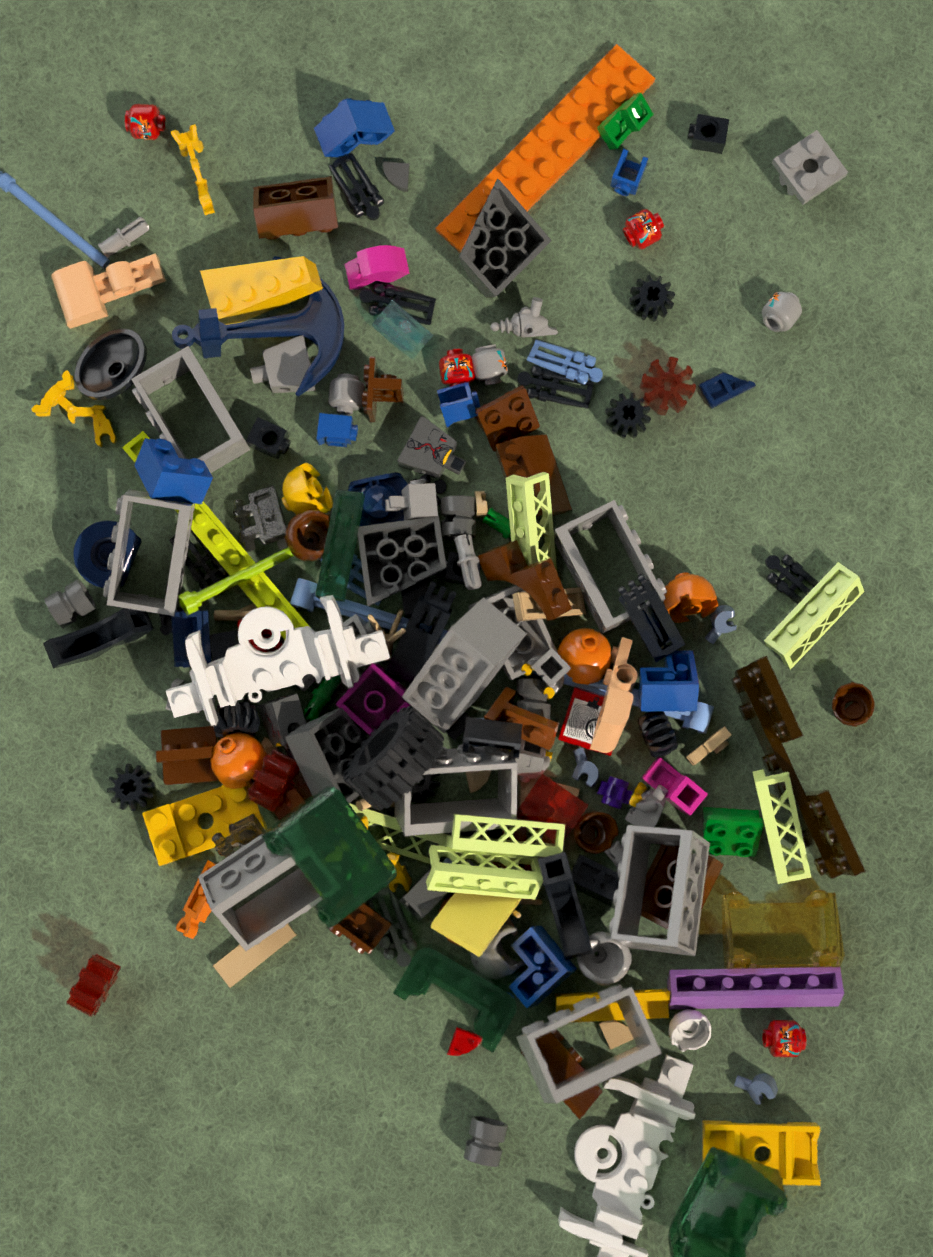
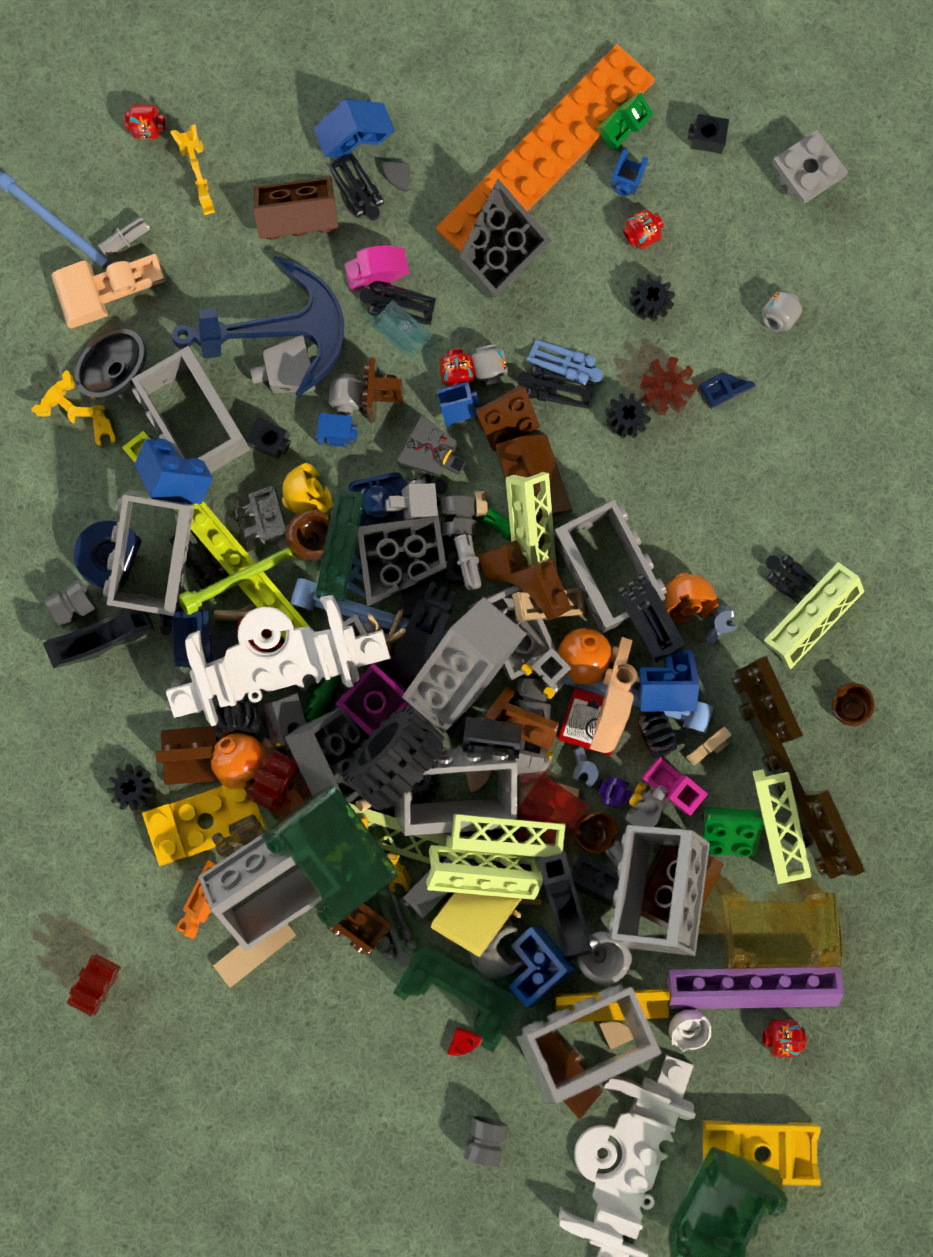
(259, 287): yellow wedge -> none
(526, 322): light grey piece -> none
(759, 1084): sand blue piece -> none

